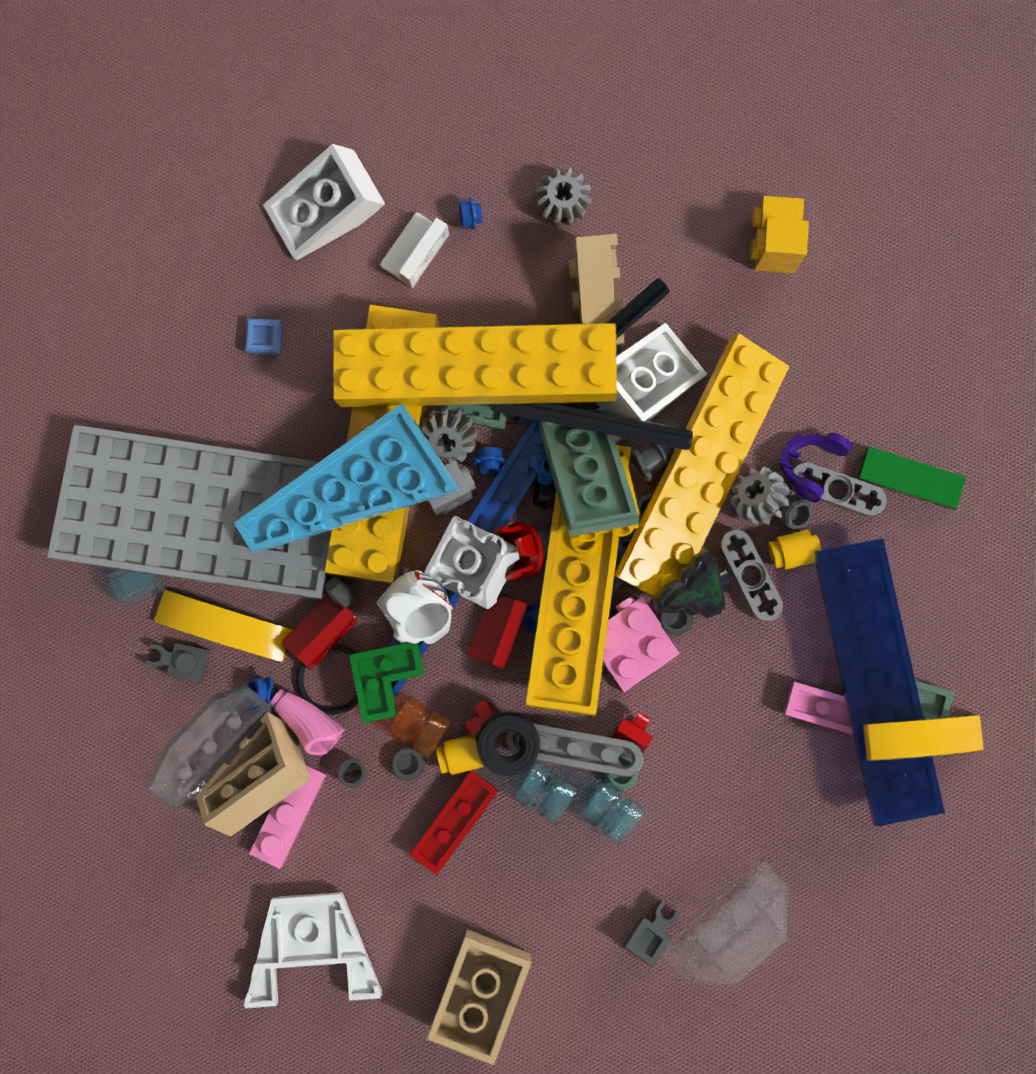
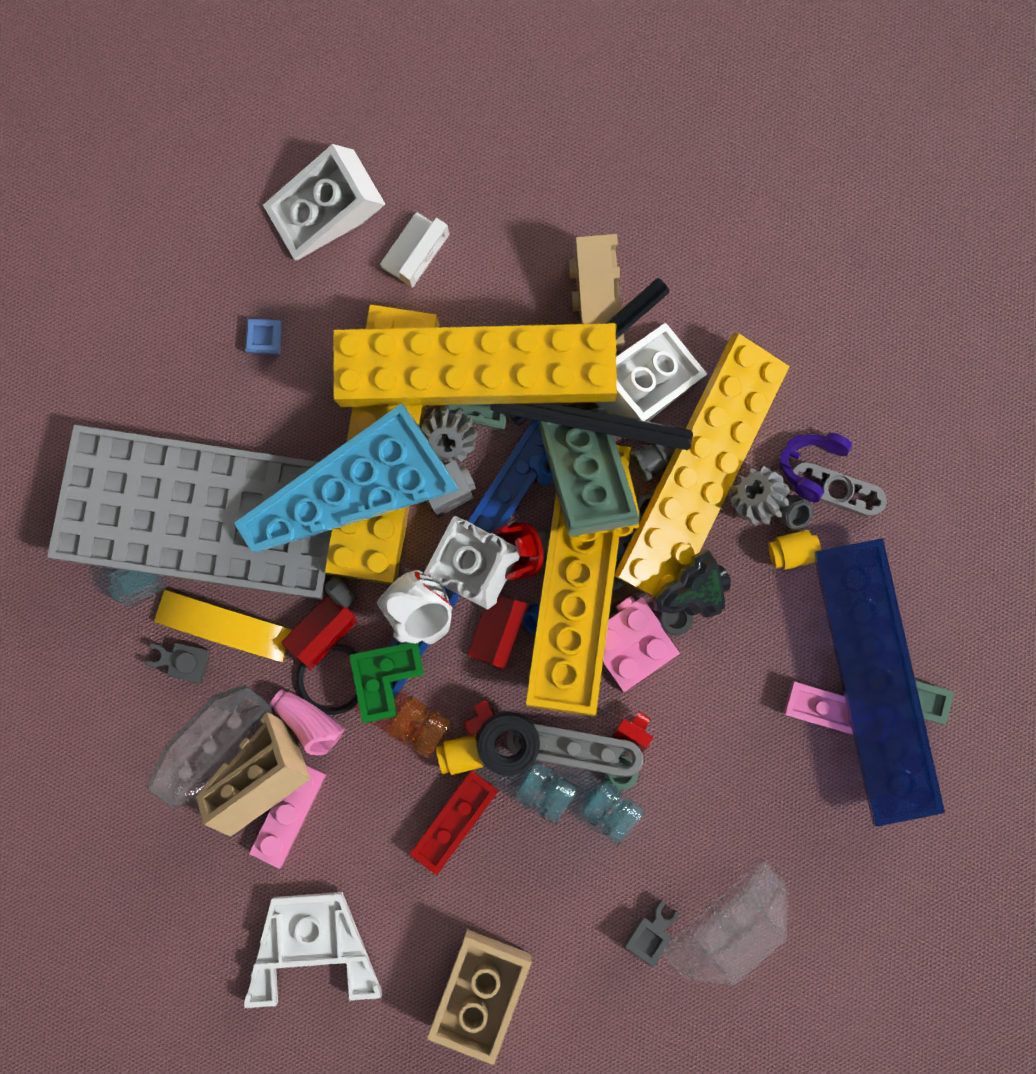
(262, 687): blue plate -> none
(350, 767): dark grey hinge -> none
(407, 764): dark grey tile -> none
(470, 214): blue plate -> none
(489, 460): blue plate -> none
(544, 495): black plate -> none
(563, 184): light grey gear -> none
(755, 601): light grey beam -> none
(780, 234): yellow brick -> none
(911, 478): green tile -> none
(923, 738): yellow slope -> none

